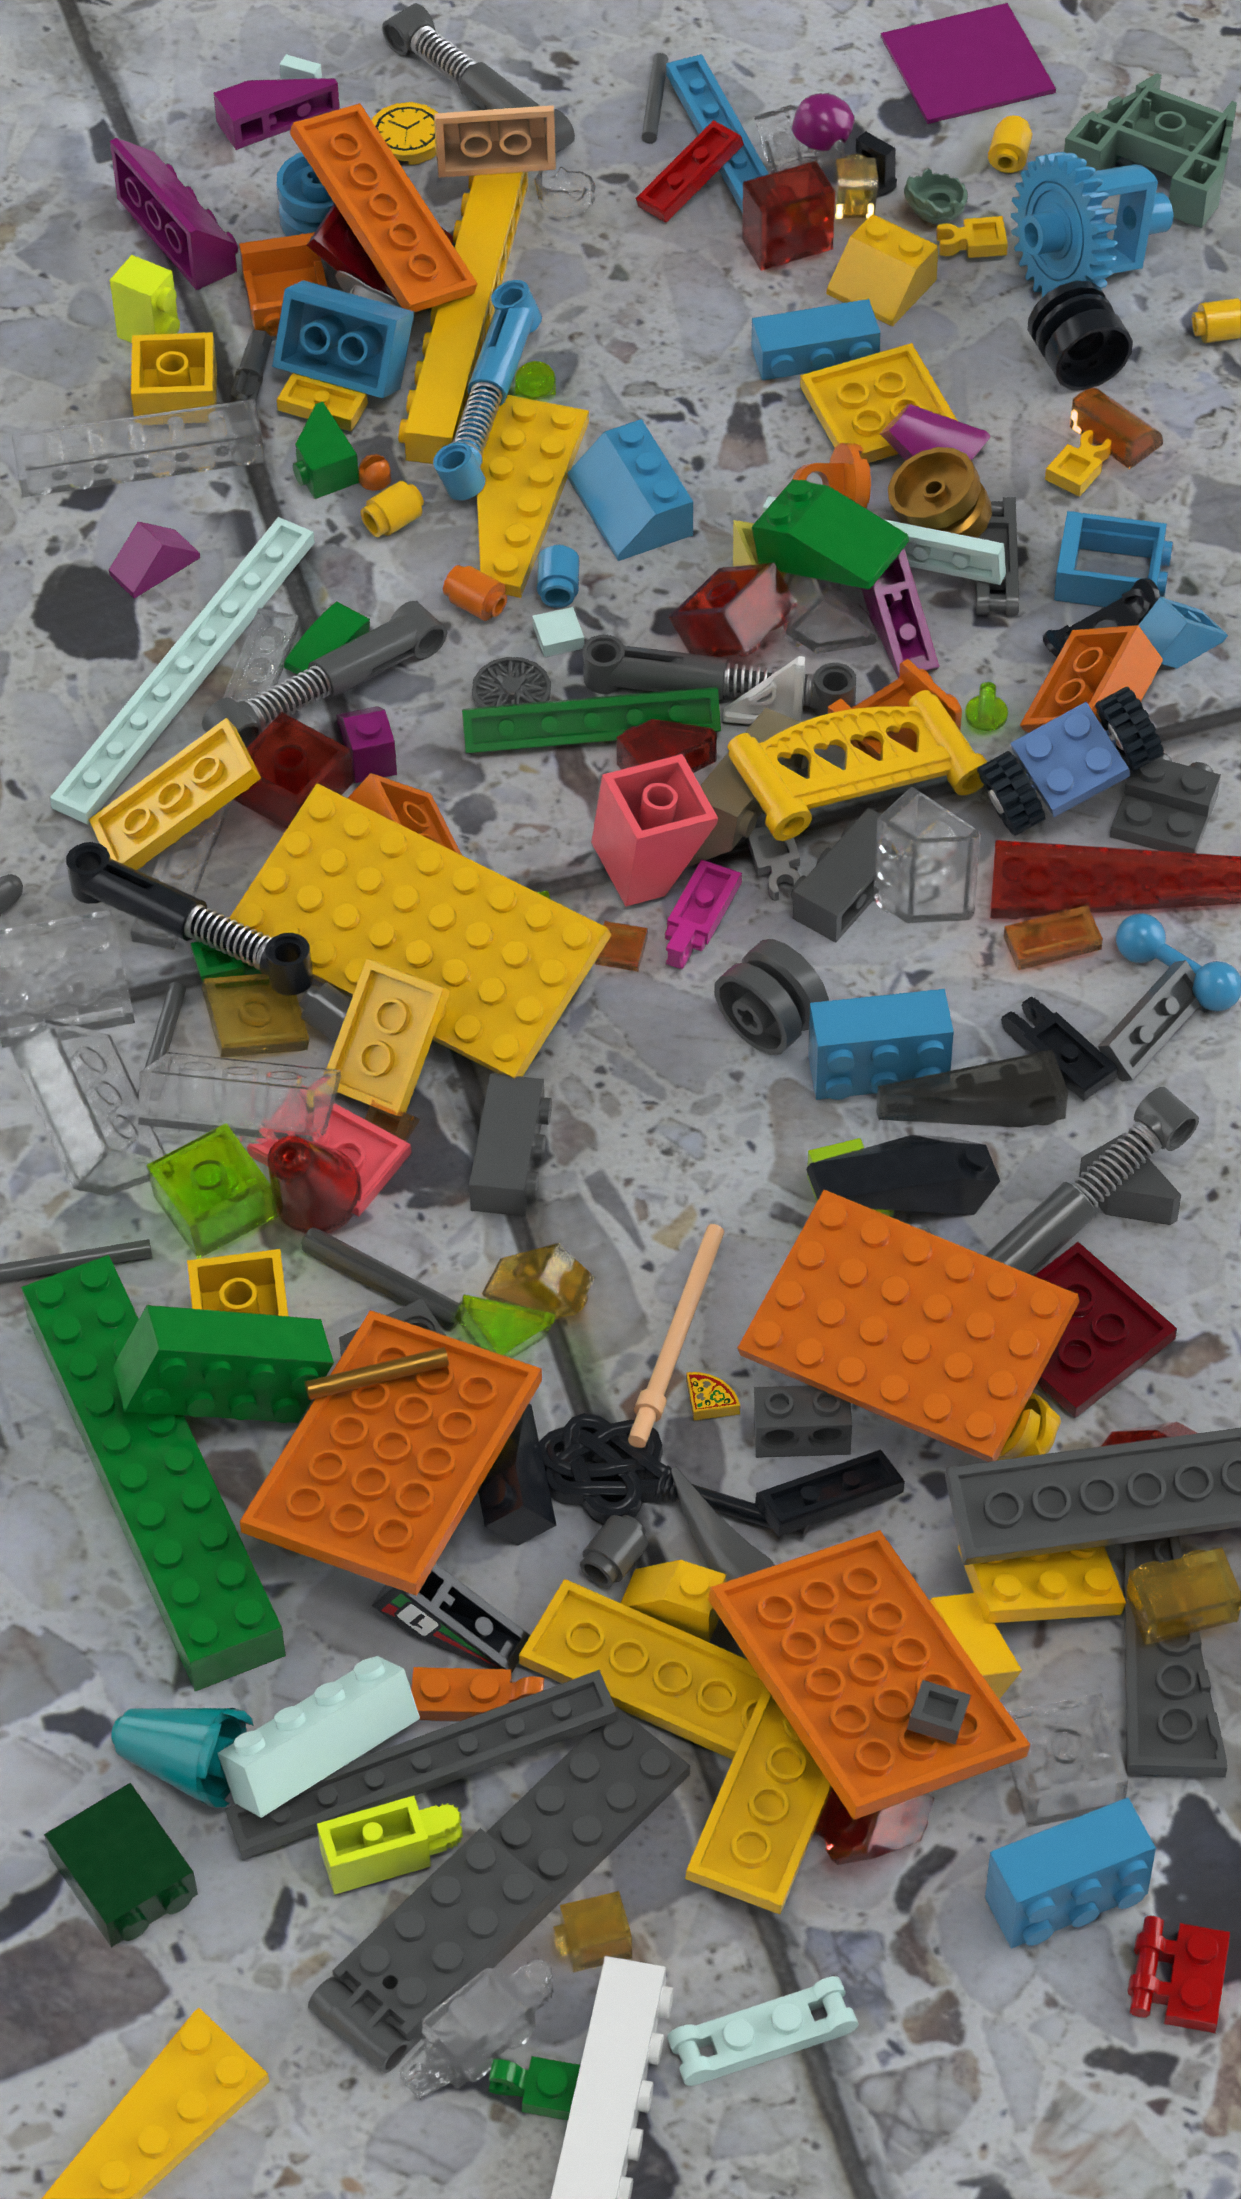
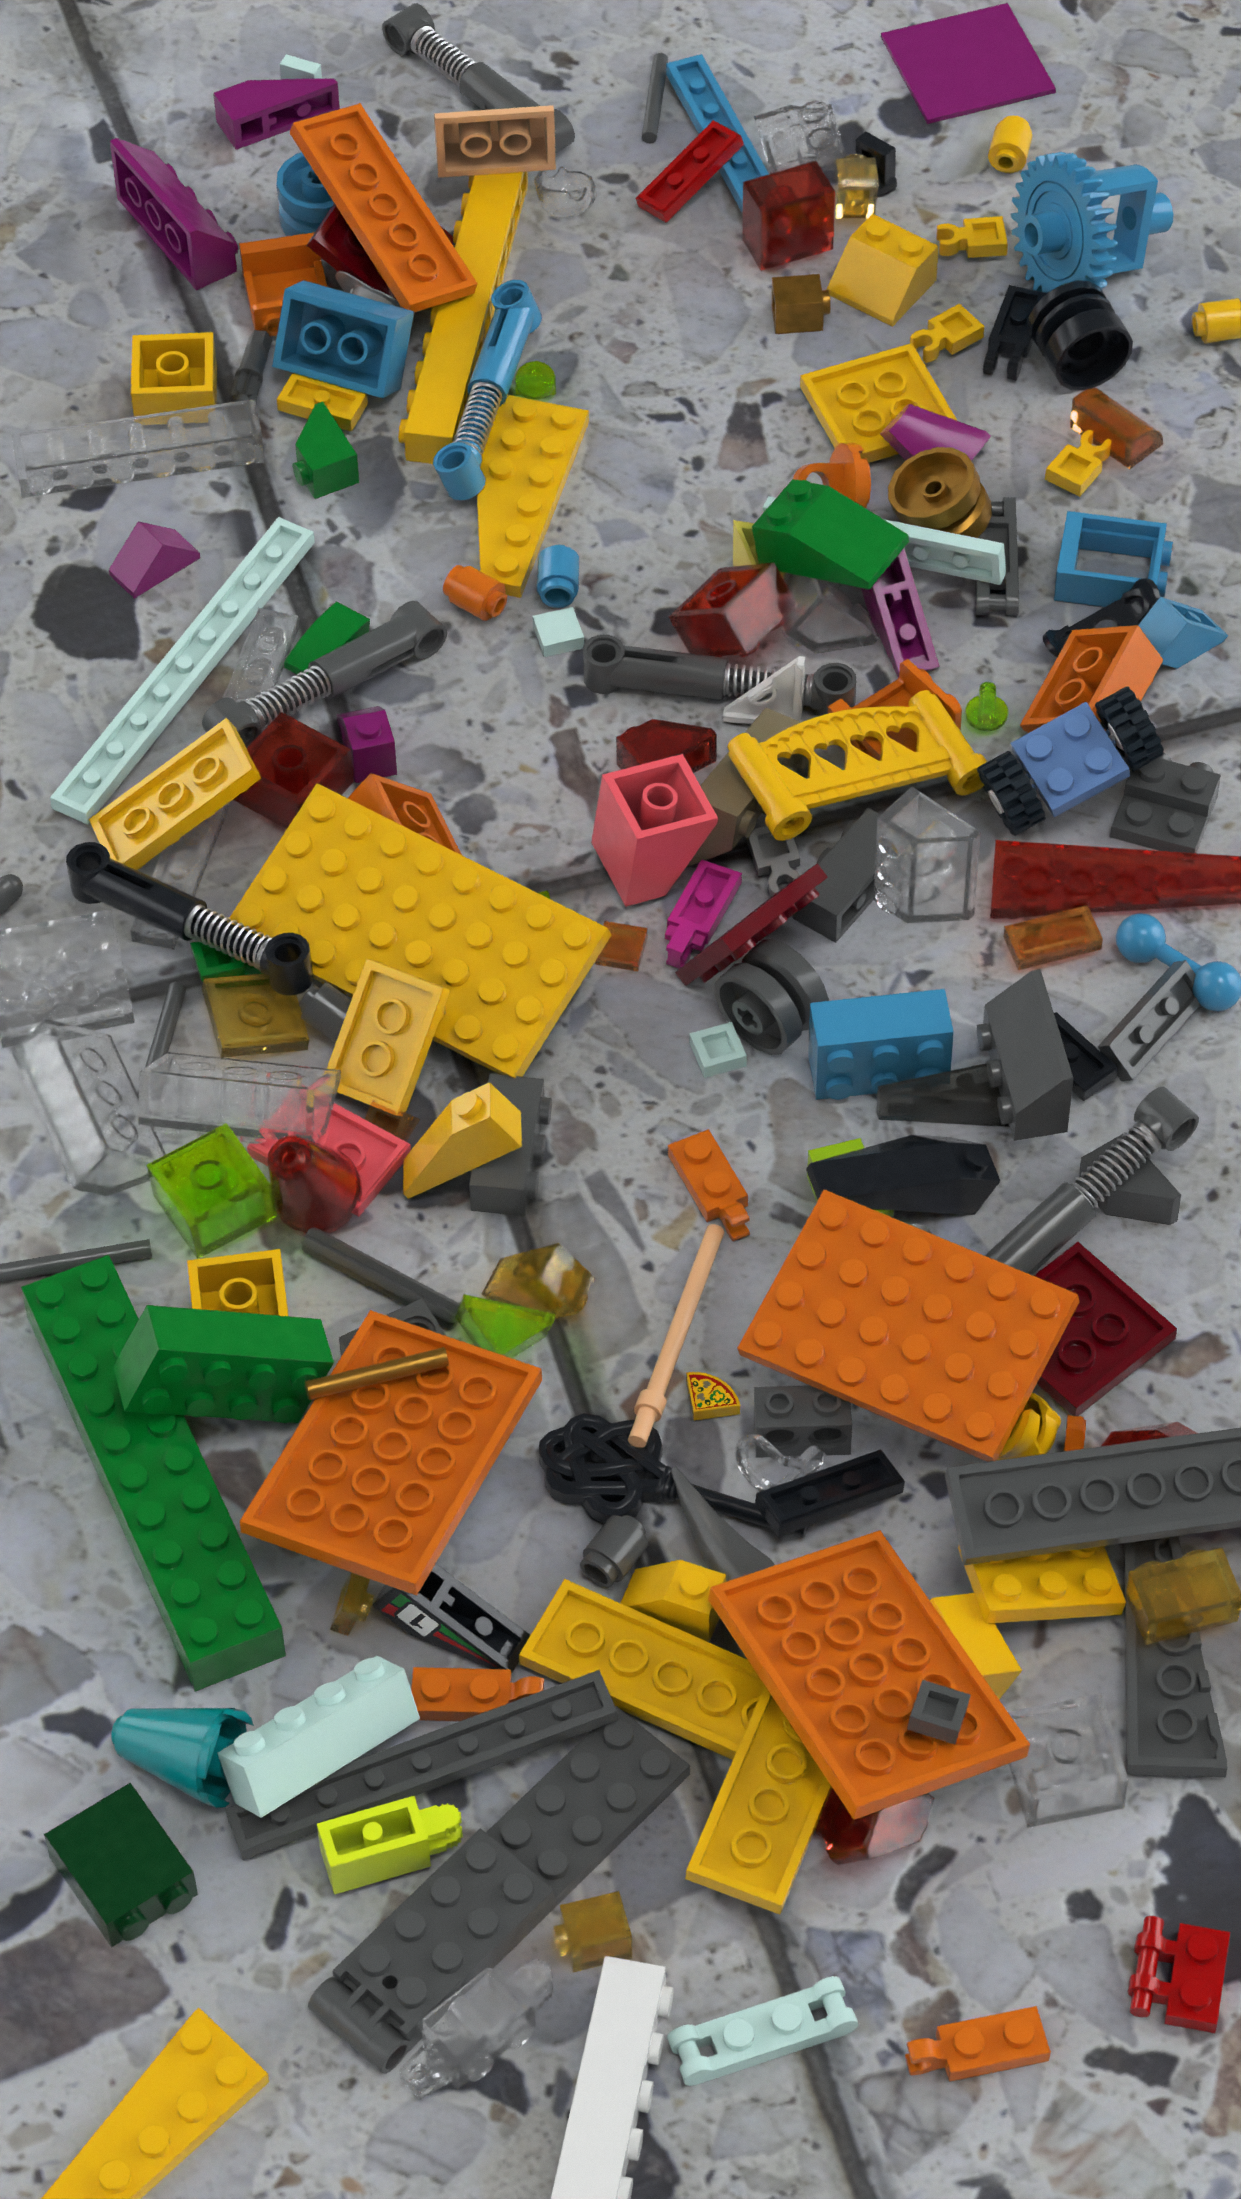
(143, 299): neon yellow brick -> none
(352, 1604): none -> clear yellow plate
(374, 472): orange hinge -> none
(392, 509): yellow brick -> none
(408, 131): yellow tile -> none
(462, 1137): none -> yellow slope
(510, 682): dark grey wheel -> none
(516, 1489): black slope -> none
(545, 2087): green plate -> none
(584, 718): green plate -> none
(632, 491): dark azure slope -> none
(711, 1182): none -> orange plate
(718, 1049): none -> light aqua tile
(753, 927): none -> dark red plate
(799, 303): none -> pearl gold brick
(806, 1464): none -> clear piece
(813, 338): dark azure brick -> none
(822, 121): magenta hair -> none
(936, 197): sand green hair -> none
(949, 330): none -> yellow plate
(982, 2045): none -> orange plate
(1010, 330): none -> black hinge
(1027, 1059): none -> dark grey slope
(1070, 1873): dark azure brick -> none
(1075, 1433): none -> orange tile
(1164, 135): sand green wedge -> none

